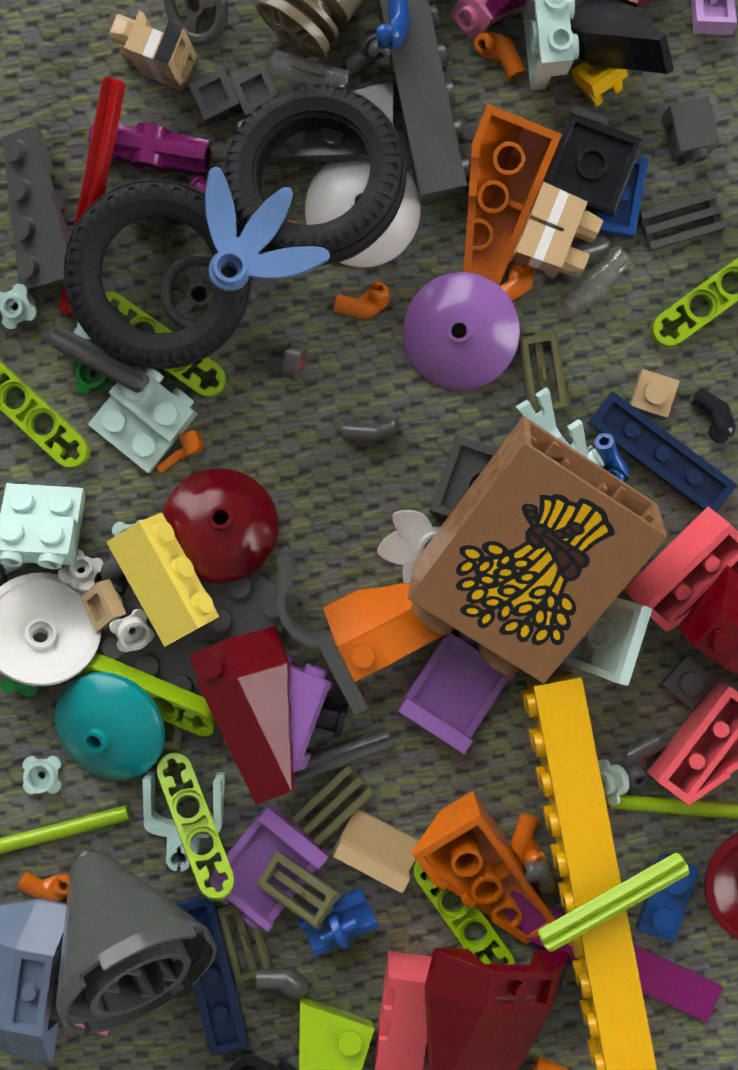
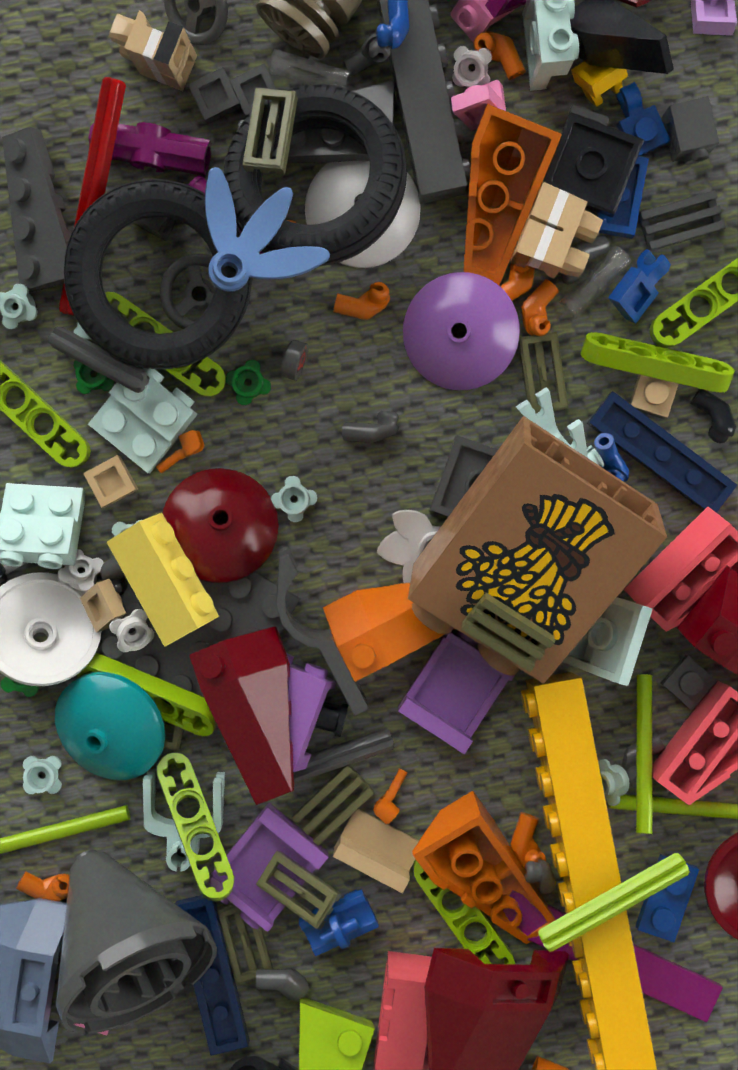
(110, 481): none -> tan plate
(237, 381): none -> green plate
(266, 163): none -> olive tile
(305, 498): none -> light aqua plate
(384, 807): none -> orange hand
(463, 75): none -> white plate
(472, 103): none -> bright pink bracket
(499, 644): none -> olive tile
(534, 309): none -> orange arm
(637, 287): none -> blue plate
(640, 121): none -> blue plate
(644, 787): none -> lime bar
(657, 362): none -> lime beam

